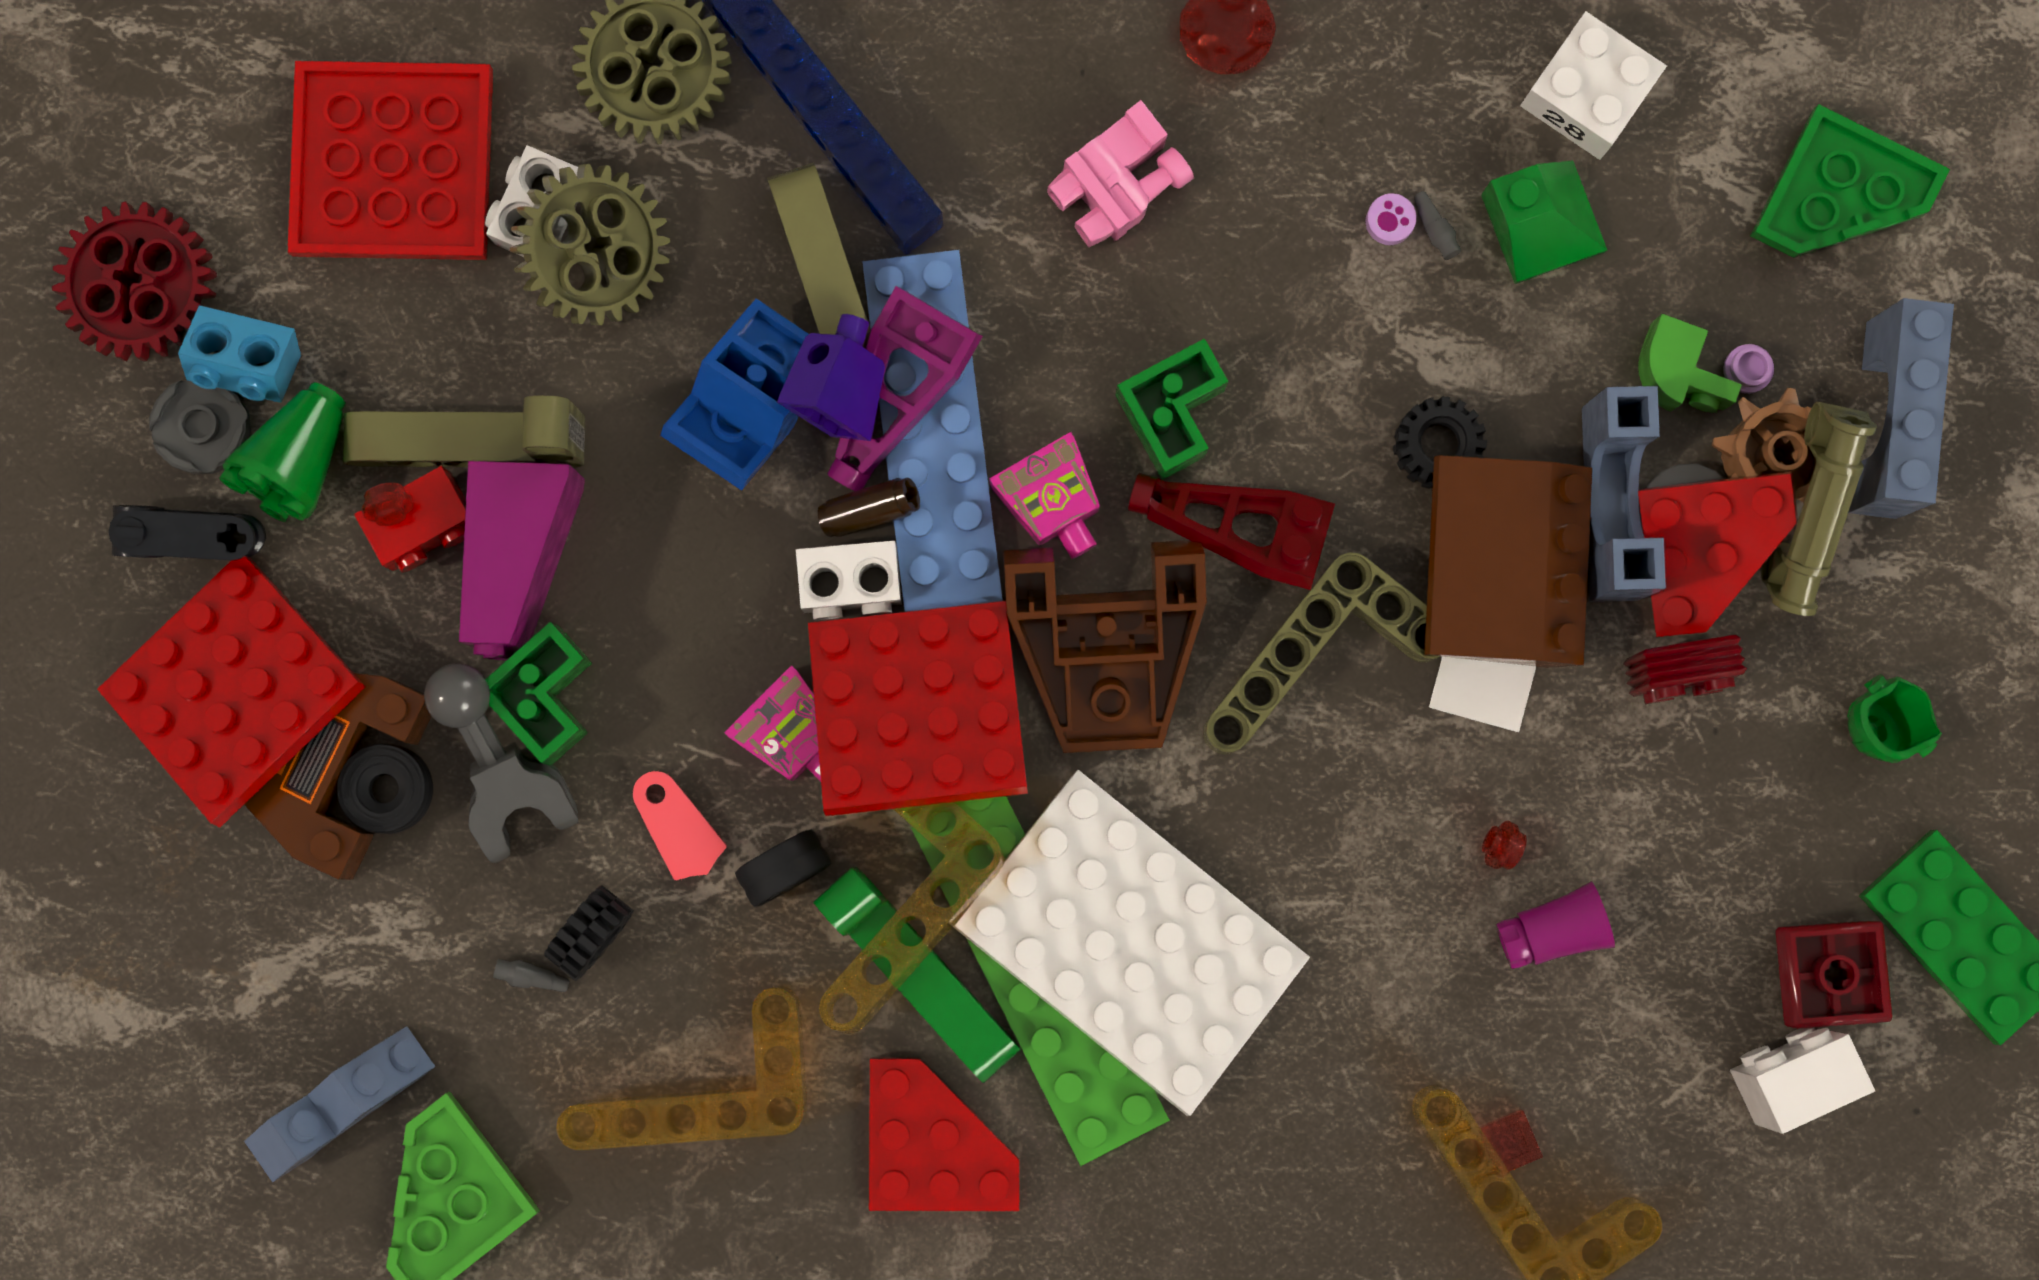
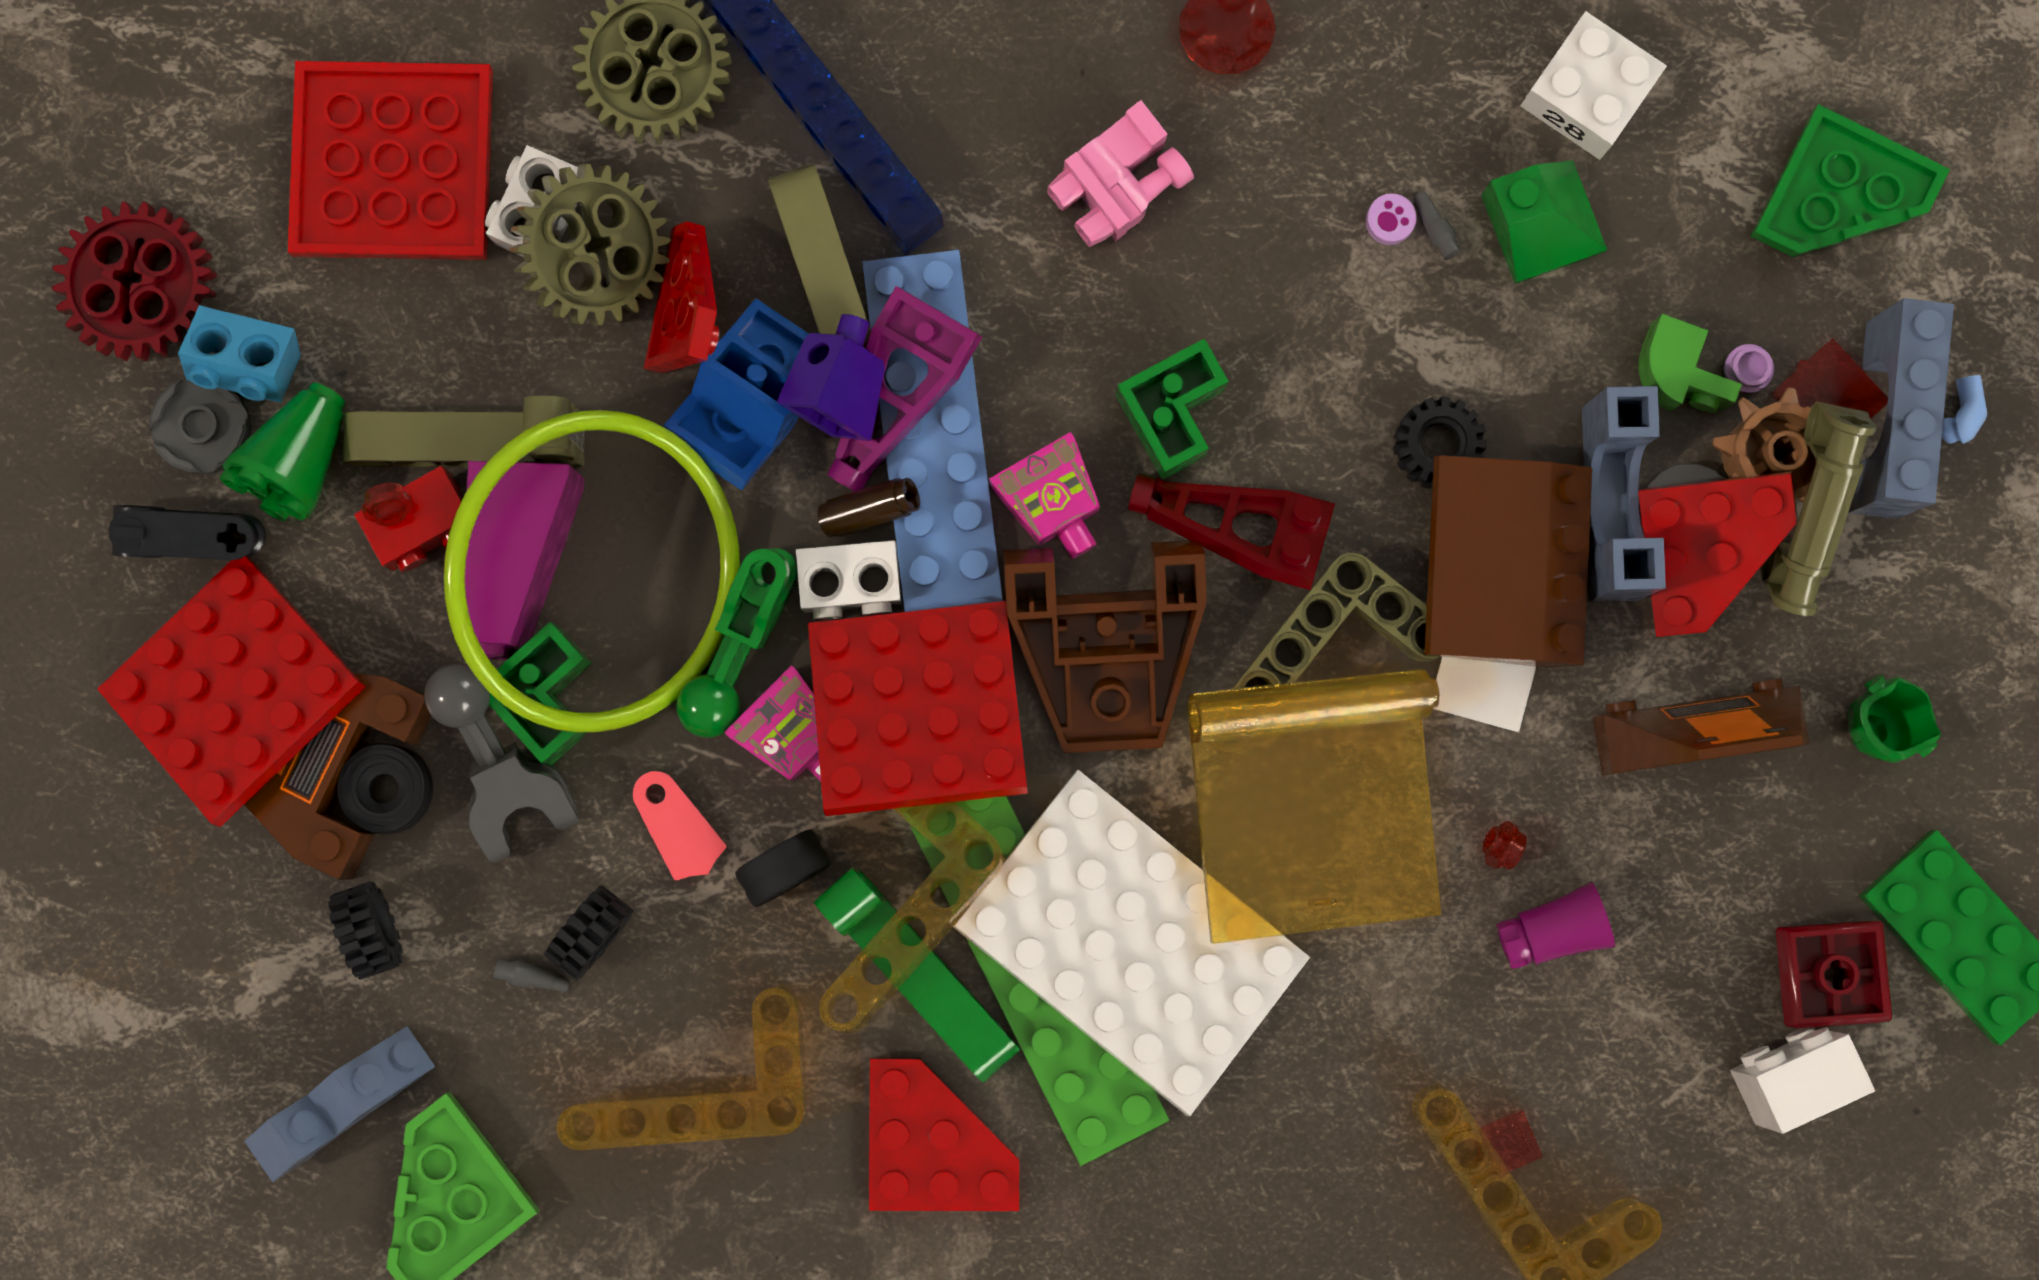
(365, 930): none -> black tyre
(459, 542): none -> lime piece
(685, 305): none -> red plate
(750, 612): none -> green piece
(1314, 801): none -> clear yellow door
(1700, 665): dark red brick -> none
(1700, 729): none -> reddish brown wedge
(1833, 379): none -> clear red piece
(1971, 412): none -> light blue arm

